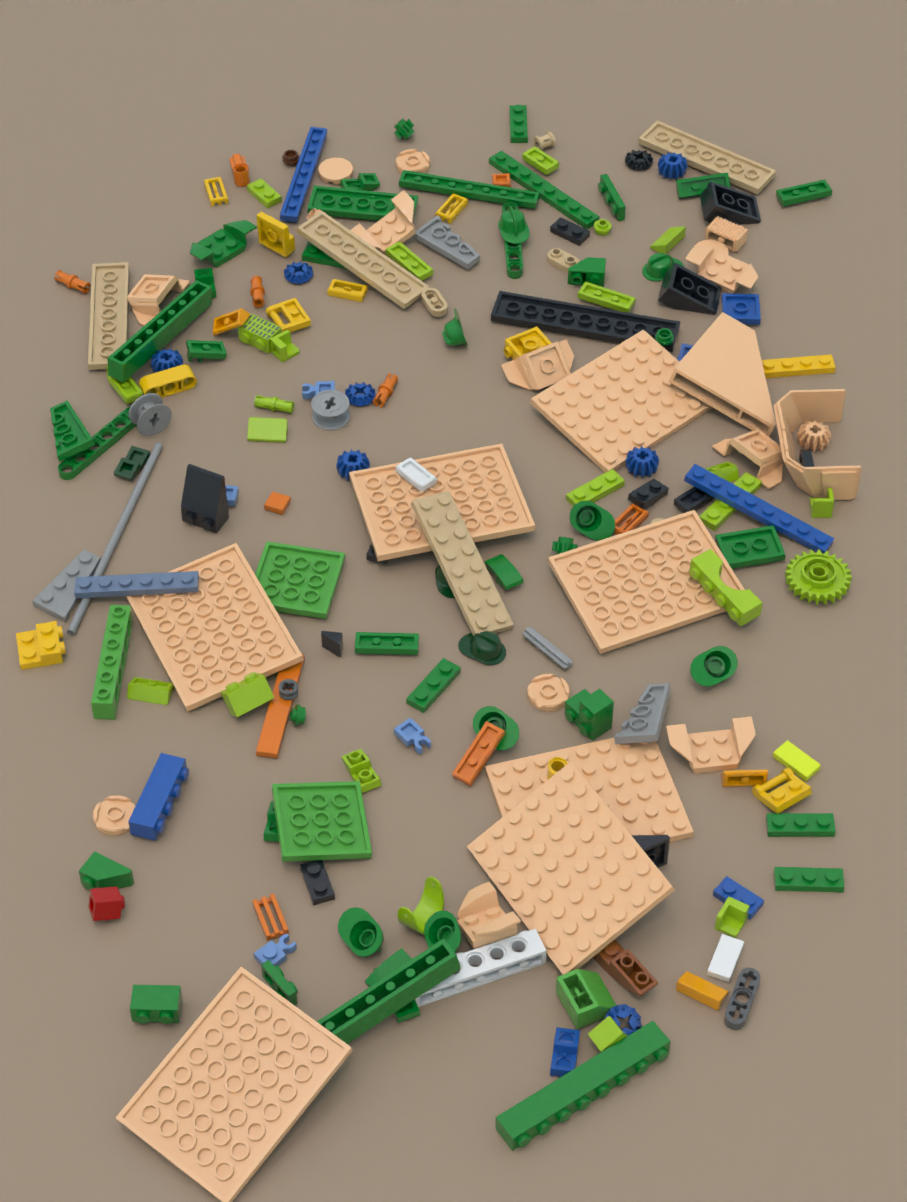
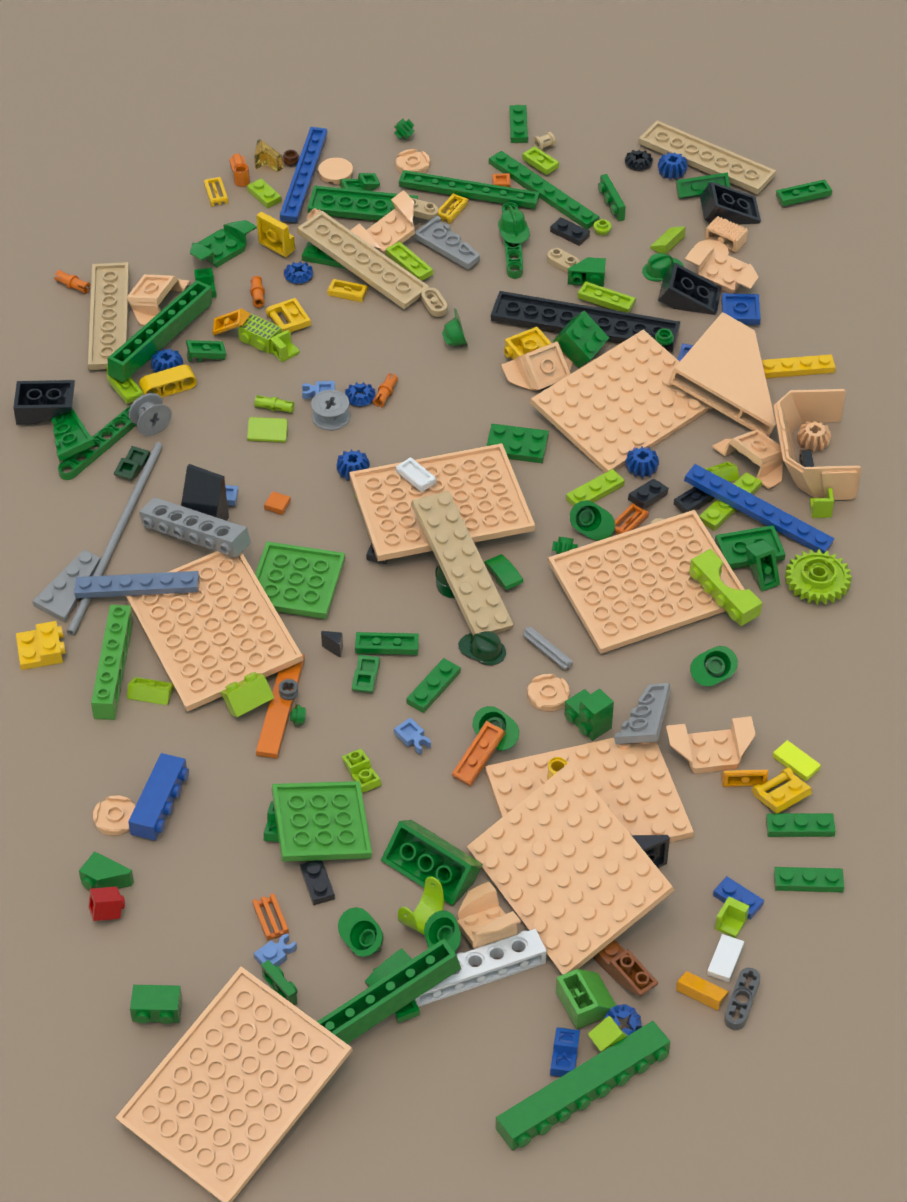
(42, 400): none -> black slope
(195, 527): none -> light grey brick
(267, 155): none -> clear yellow slope
(366, 673): none -> green slope
(423, 854): none -> green slope
(424, 209): none -> tan plate
(520, 442): none -> green plate
(581, 339): none -> green brick
(763, 564): none -> green slope

